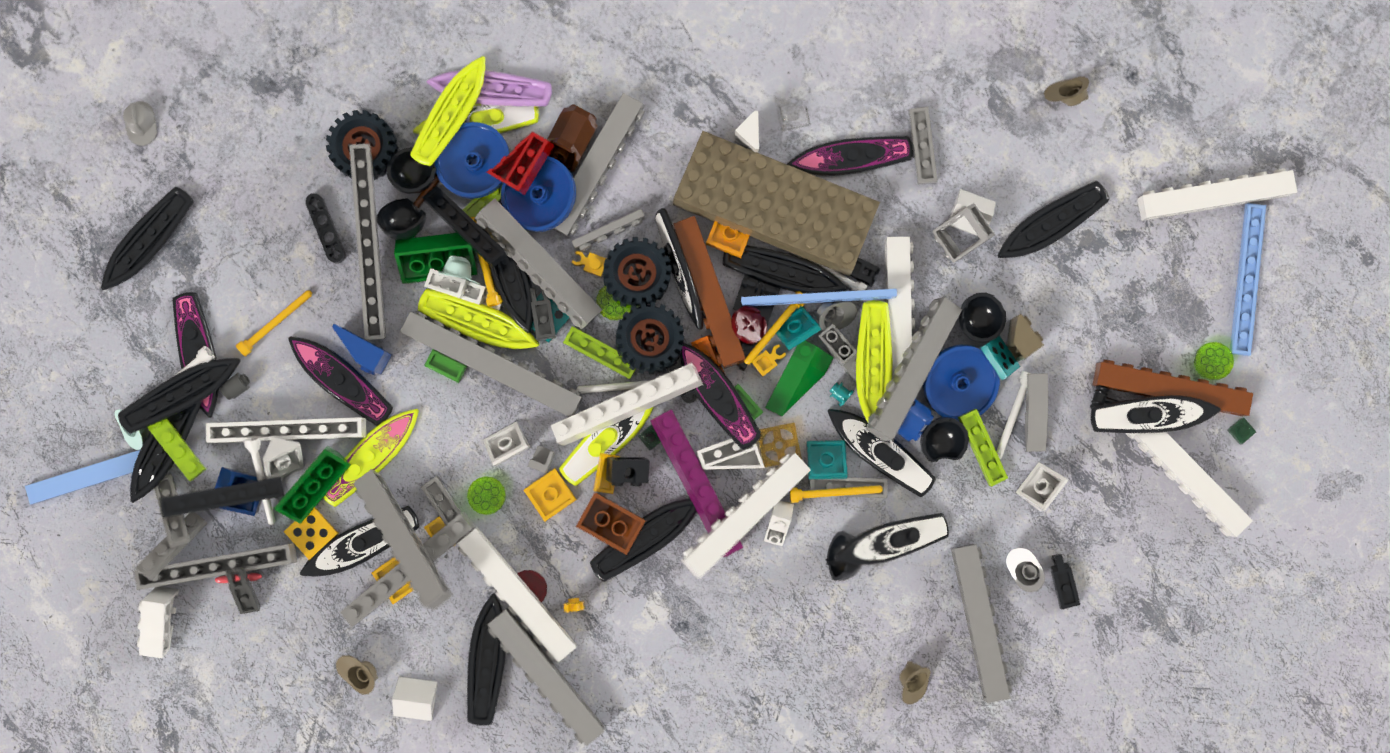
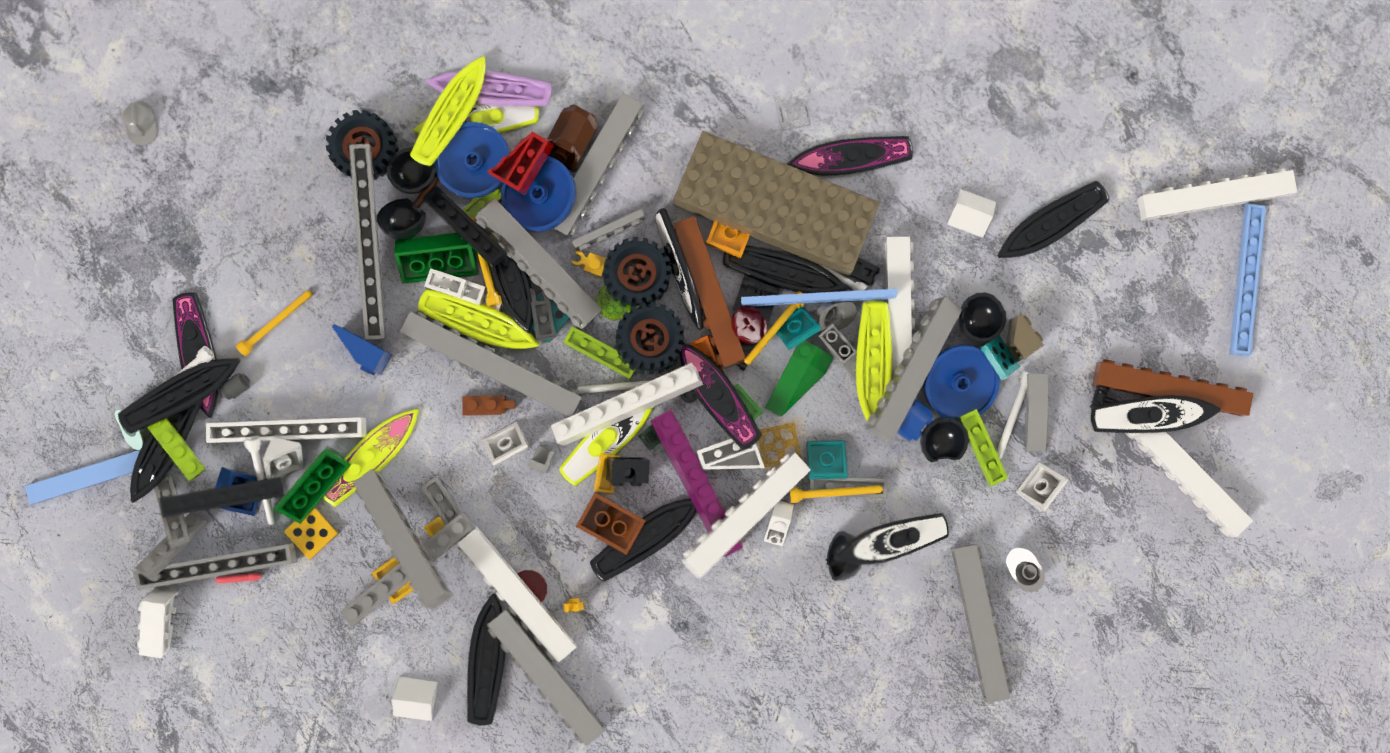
(146, 238): black piece -> none
(242, 592): dark grey hinge -> none
(323, 229): black beam -> none
(340, 380): black piece -> none
(351, 548): piece -> none
(357, 673): dark tan piece -> none
(445, 366): bright green tile -> none
(458, 267): light aqua piece -> none
(486, 405): none -> dark orange hinge
(486, 495): clear neon green tile -> none
(550, 494): yellow tile -> none
(748, 133): white slope -> none
(766, 362): yellow plate -> none
(840, 393): teal brick -> none
(885, 456): piece -> none
(914, 682): dark tan piece -> none
(922, 145): light grey plate -> none
(977, 222): light grey window -> none
(1064, 583): black hinge -> none
(1068, 91): dark tan piece -> none
(1213, 361): clear neon green tile -> none
(1241, 430): clear green plate -> none

